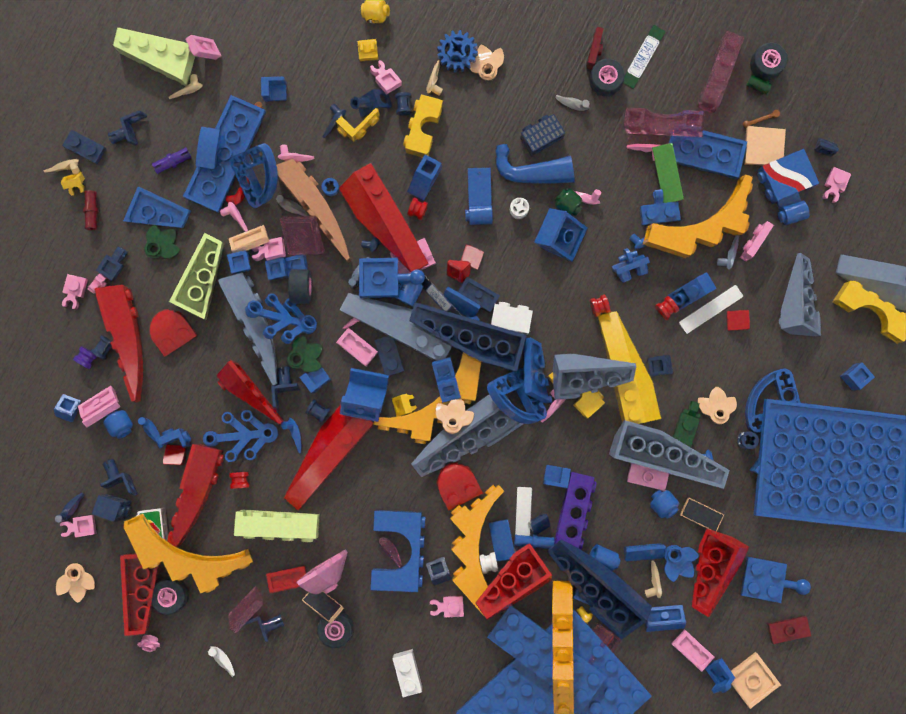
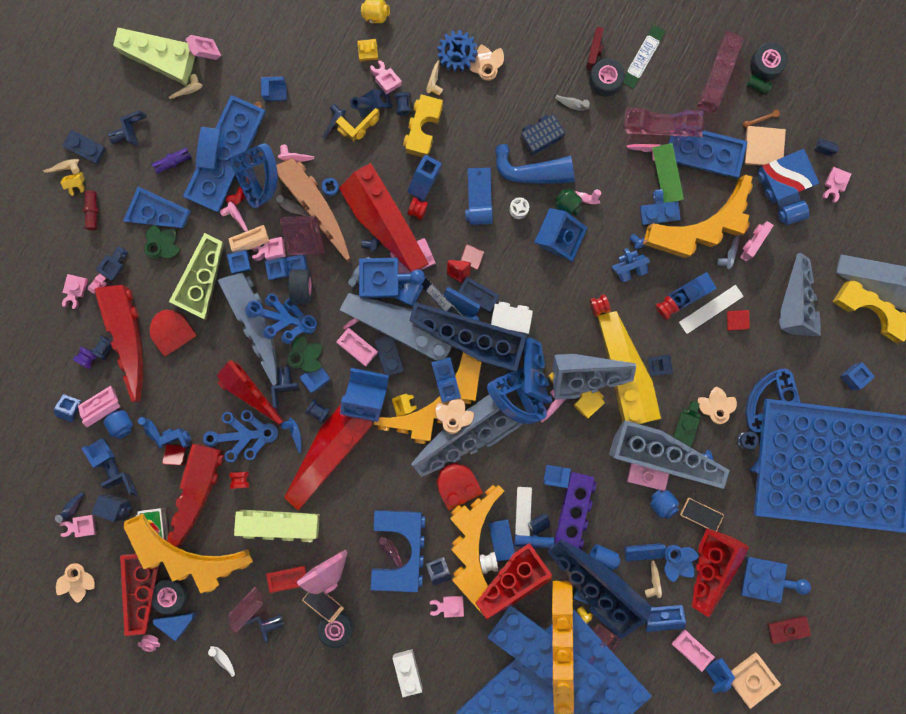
(98, 453): none -> blue panel
(174, 625): none -> blue slope

